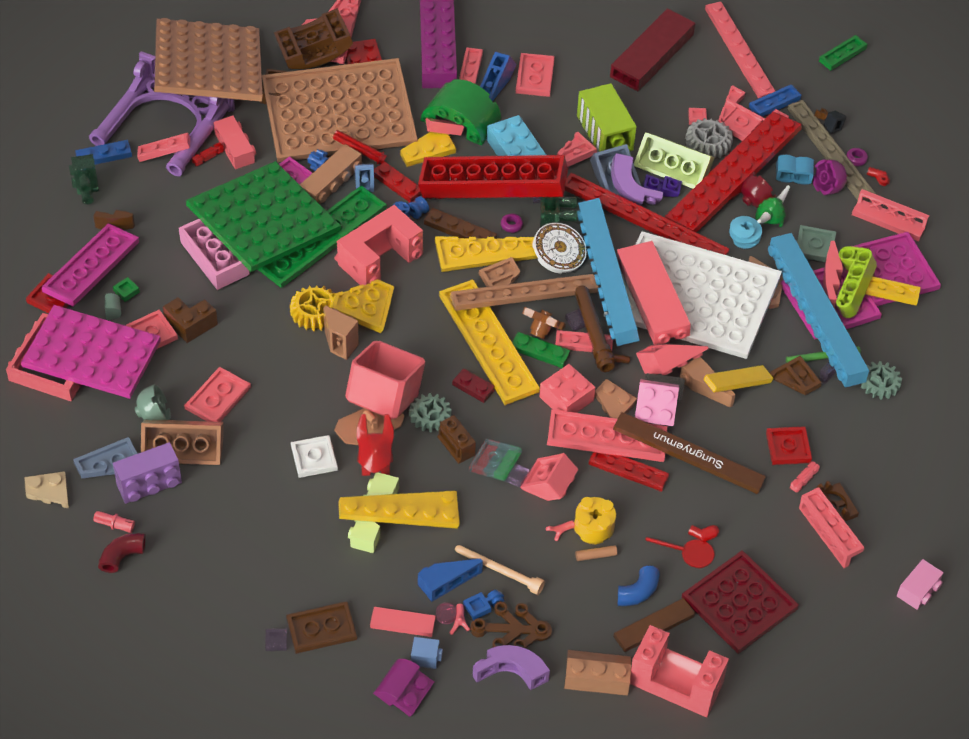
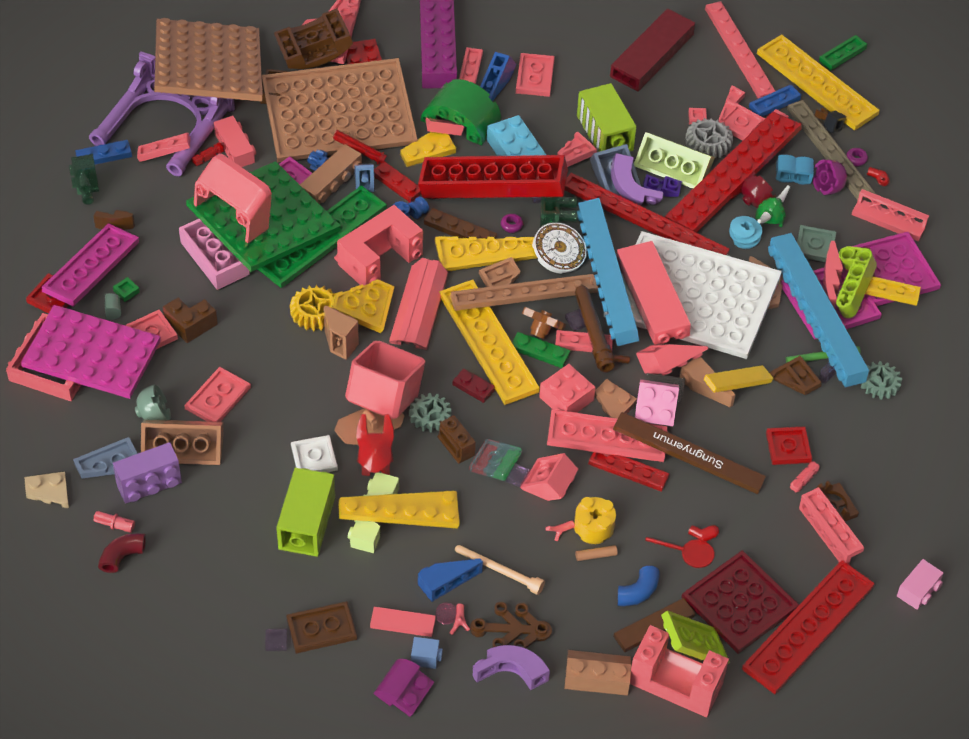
(238, 189): none -> coral windscreen
(306, 511): none -> lime brick
(419, 304): none -> coral piece
(479, 605): blue plate -> none
(692, 636): none -> lime plate
(807, 627): none -> red plate
(817, 81): none -> yellow plate

